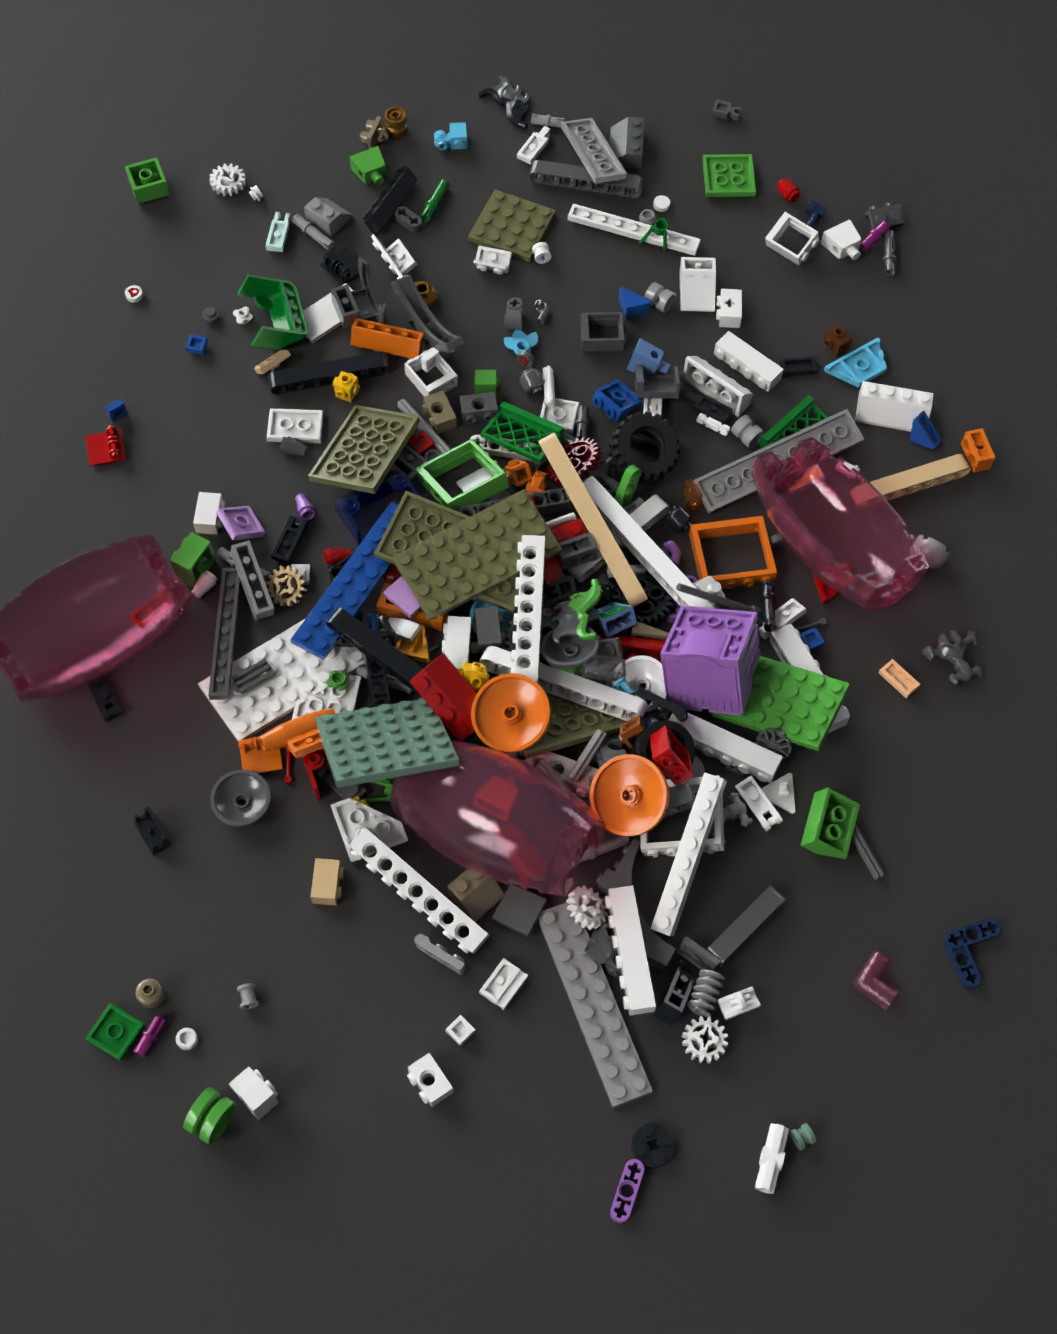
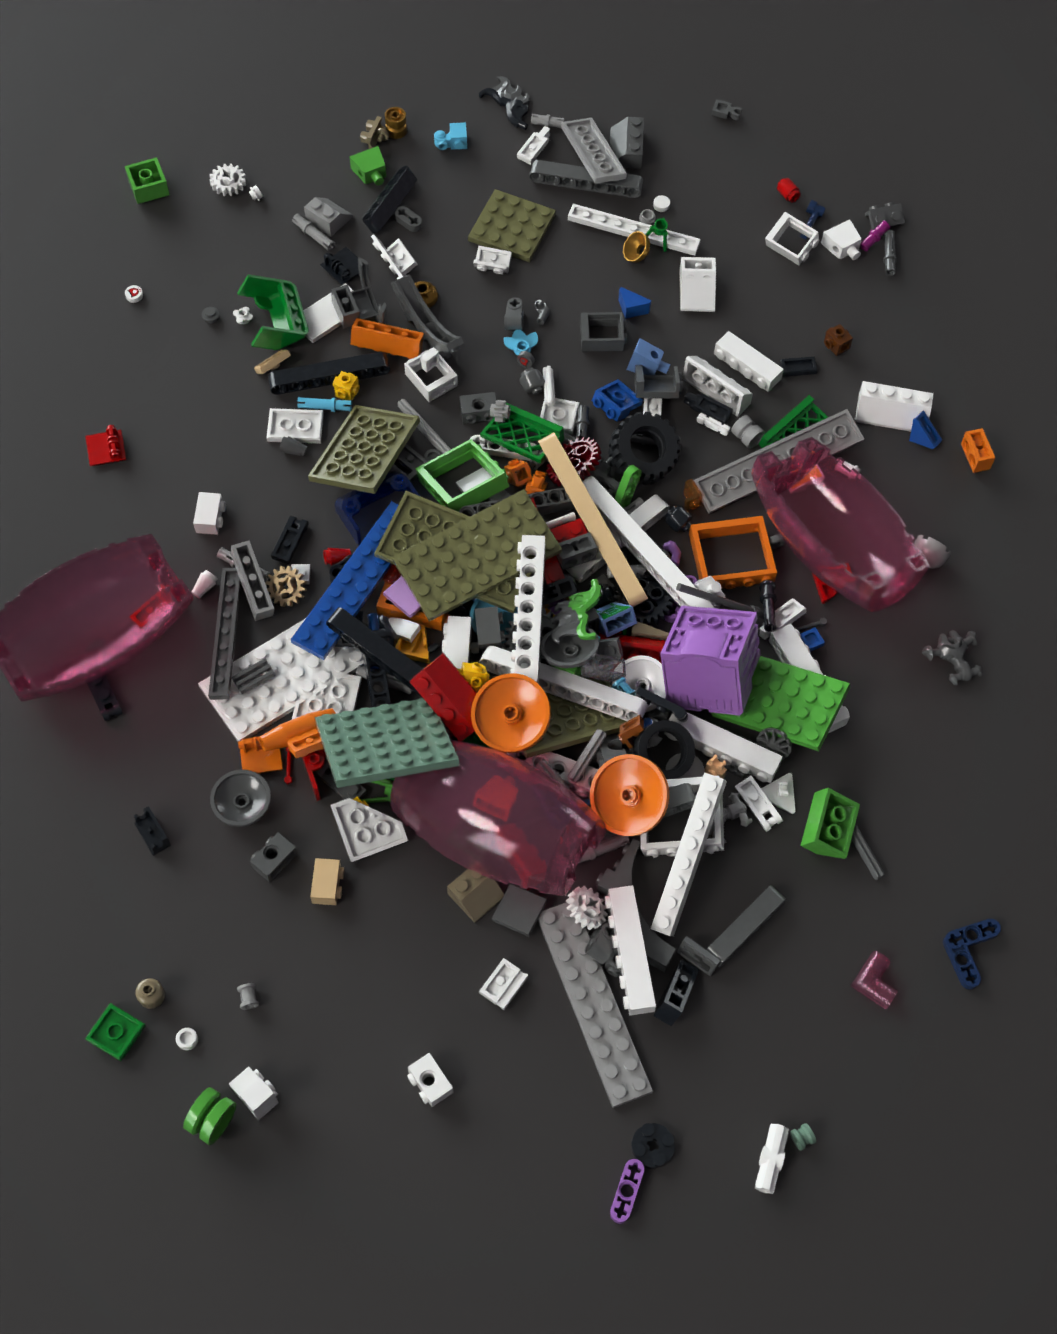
(116, 410): blue plate -> none
(149, 1036): magenta axle -> none
(192, 558): bright green brick -> none
(196, 344): blue plate -> none
(240, 522): lavender tile -> none
(272, 867): none -> dark grey brick
(278, 233): light aqua hinge -> none
(305, 508): medium lavender cone -> none
(325, 404): none -> medium azure pin
(338, 675): bright green plate -> none
(367, 840): white brick -> none
(422, 442): red plate -> none
(432, 205): green pin -> none
(439, 412): dark tan brick -> none
(439, 953): light grey hinge -> none
(460, 1030): white plate -> none
(486, 381): bright green brick -> none
(500, 411): none -> light grey gear
(541, 252): white wheel -> none
(633, 245): none -> pearl gold piece
(661, 298): light grey wheel -> none
(671, 759): red window -> none
(696, 1038): white gear -> none
(704, 992): light grey piece -> none
(716, 767): none -> light nougat plate
(729, 175): bright green plate -> none
(730, 308): white brick -> none
(738, 1003): white hips -> none
(860, 364): medium azure wing -> none
(899, 678): light nougat plate -> none
(922, 477): tan beam -> none

